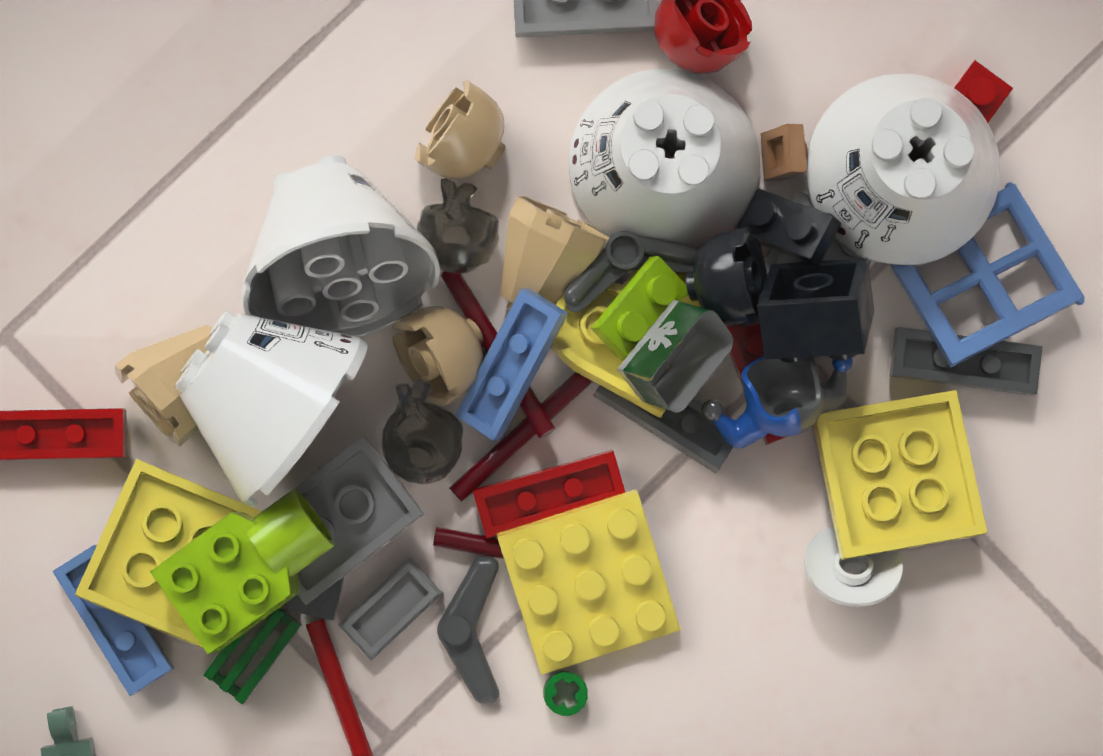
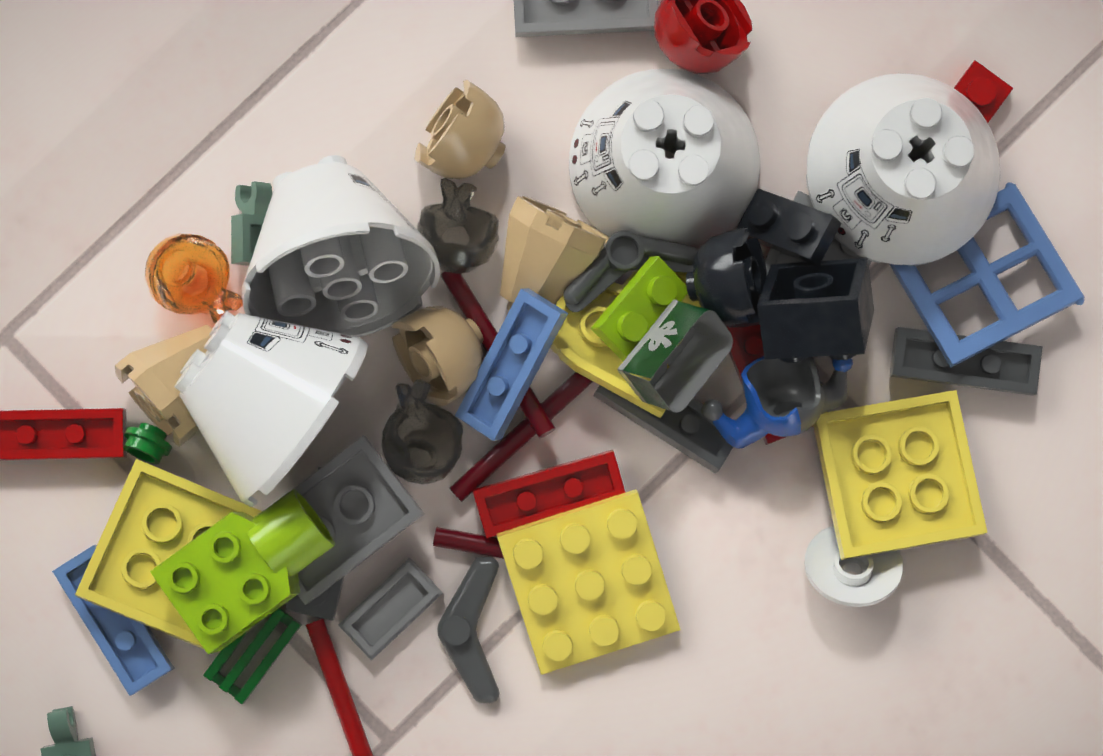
(147, 443): none -> green plate
(190, 276): none -> clear orange hat
(246, 227): none -> sand green plate
(580, 695): green bush -> none
(784, 152): medium nougat plate -> none

